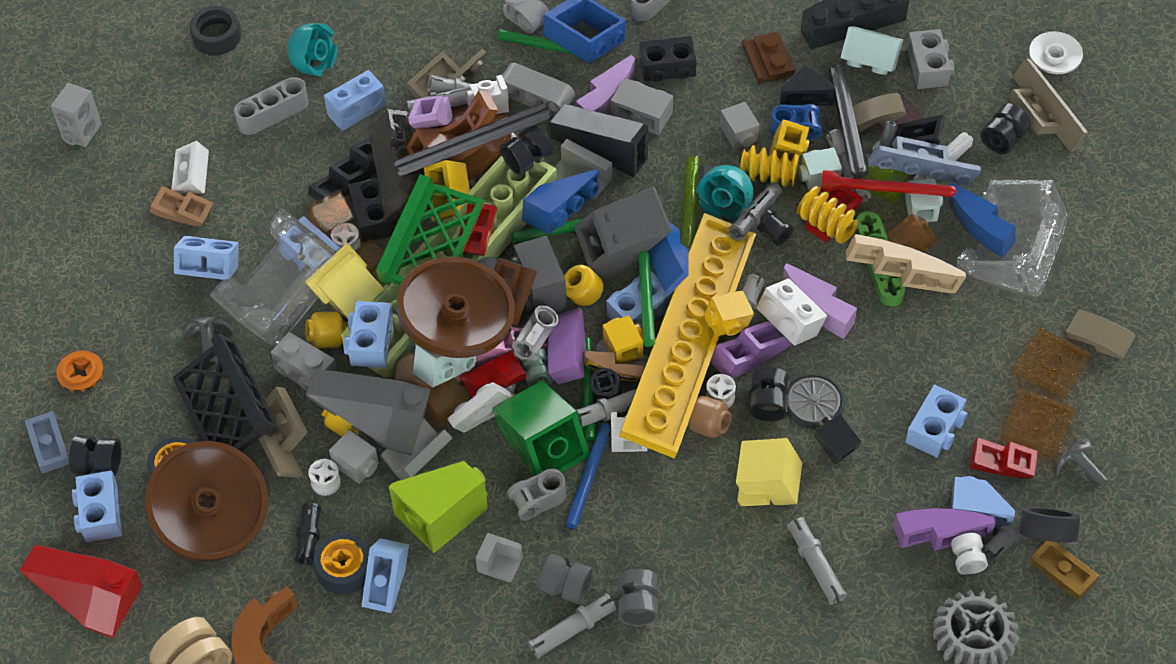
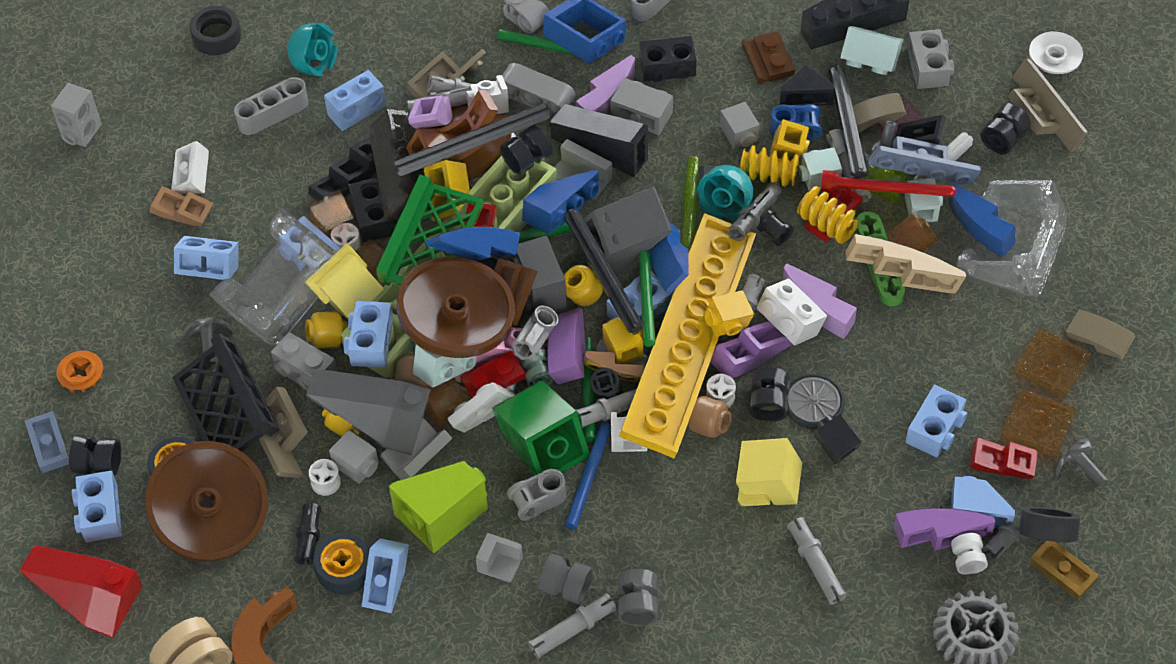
(477, 243): none -> blue slope
(603, 272): none -> black axle

